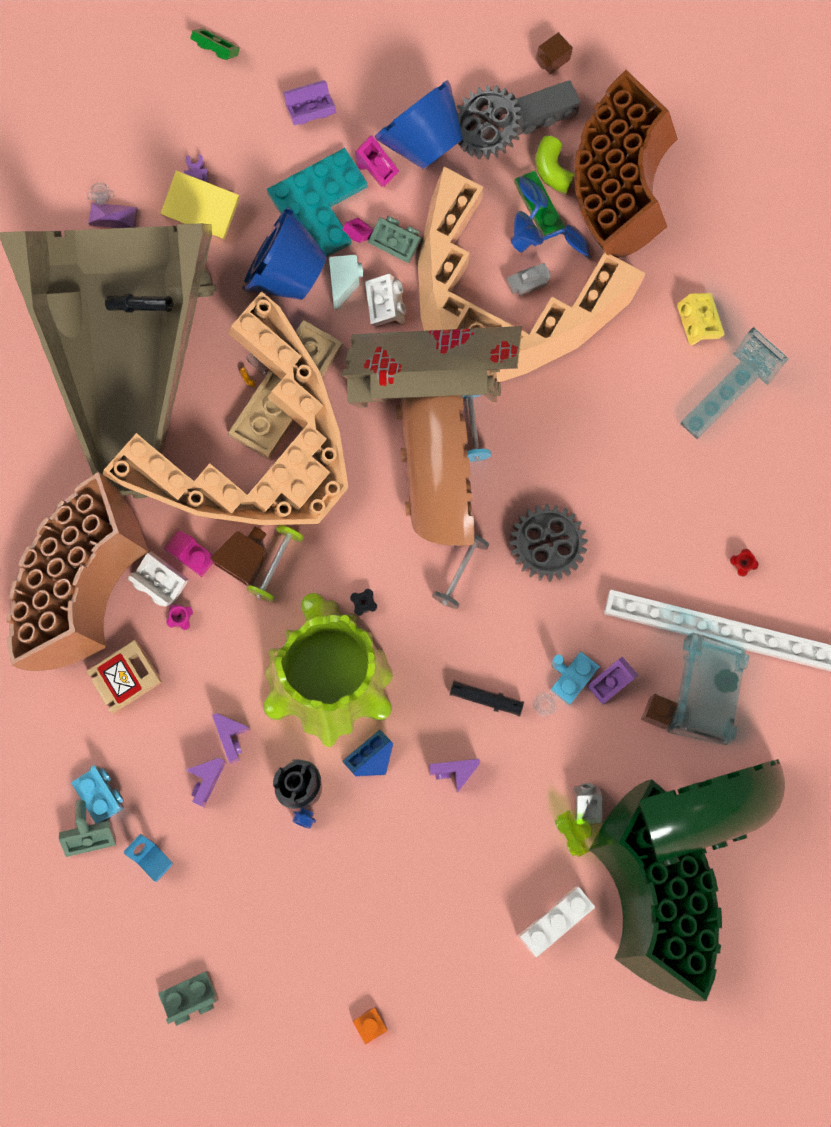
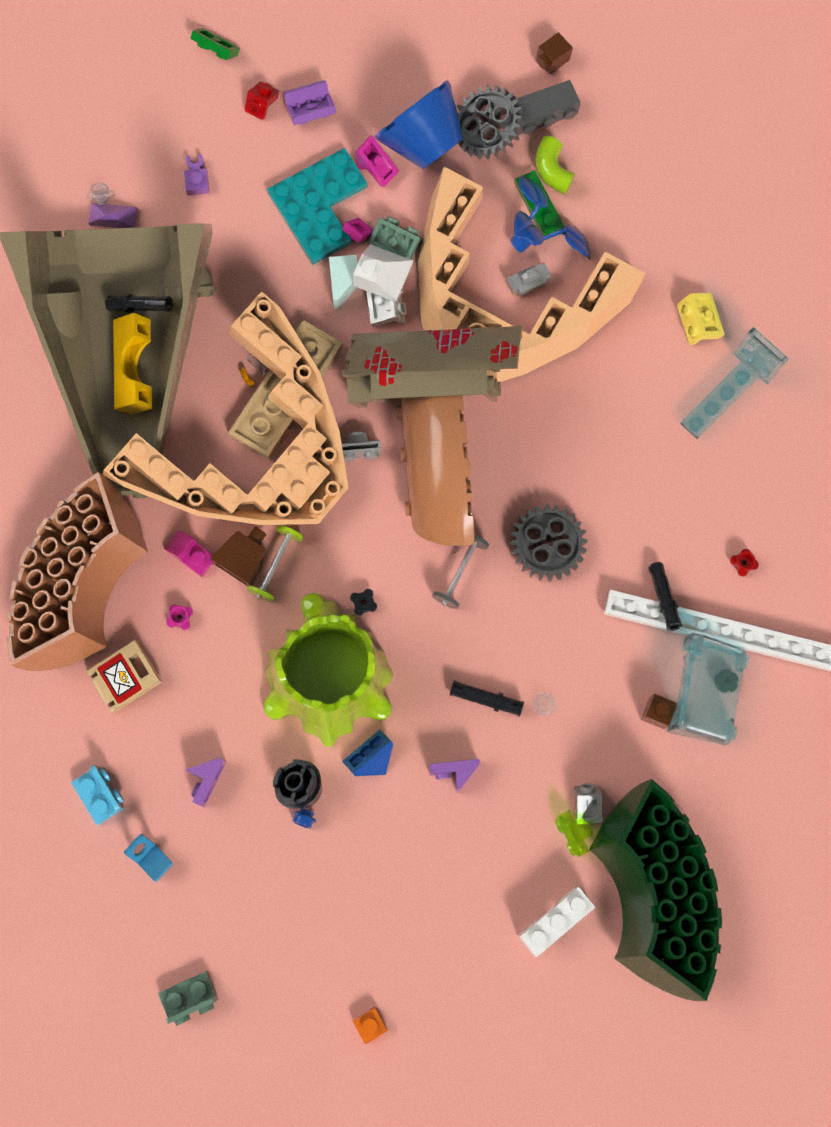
(85, 836): sand green plate -> none
(130, 337): none -> yellow arch
(158, 580): white bracket -> none
(200, 202): light yellow tile -> none
(227, 729): medium lavender slope -> none
(259, 99): none -> red bracket
(286, 260): blue cone -> none
(360, 447): none -> light grey piece
(381, 272): none -> white slope
(475, 454): axle -> none
(573, 677): medium azure plate -> none
(612, 680): medium lavender slope -> none
(619, 165): dark orange brick -> none
(667, 604): none -> black pin
(712, 811): dark green brick -> none

